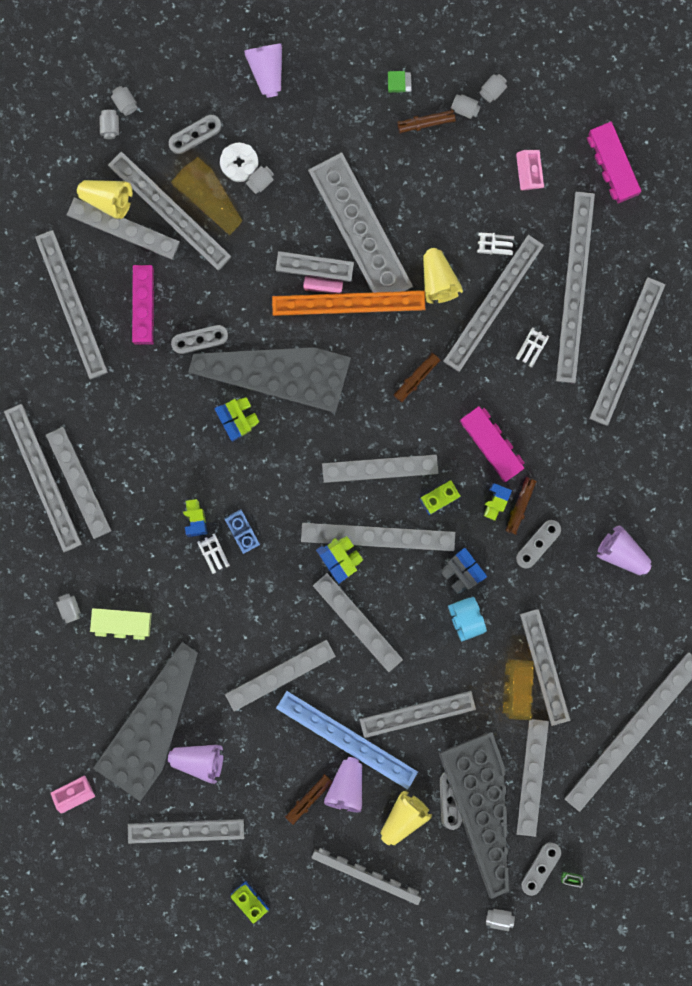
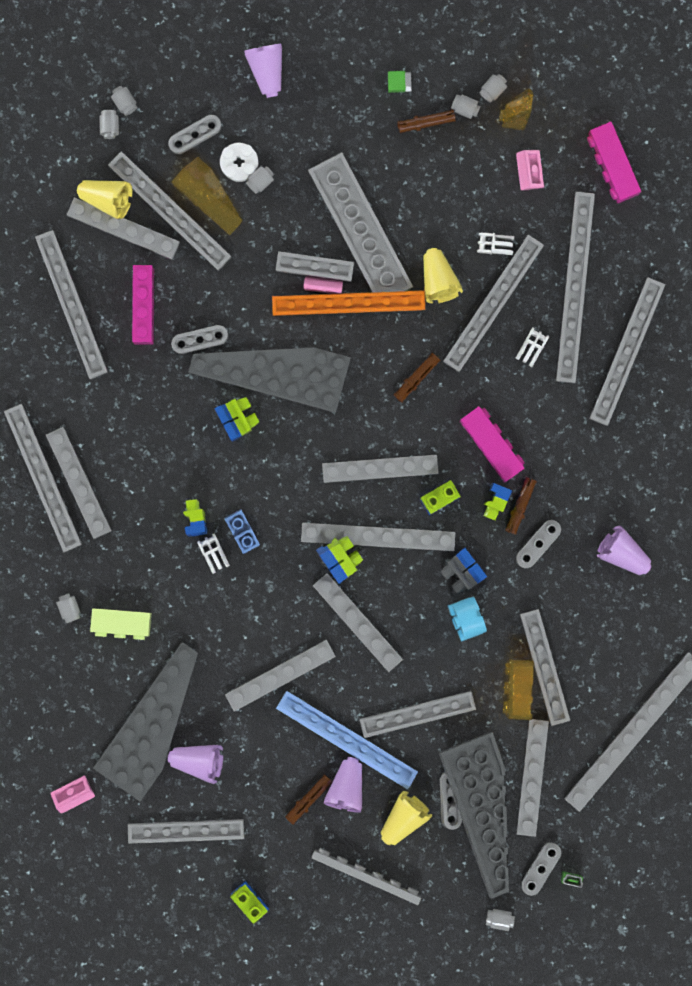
(517, 111): none -> clear yellow wedge

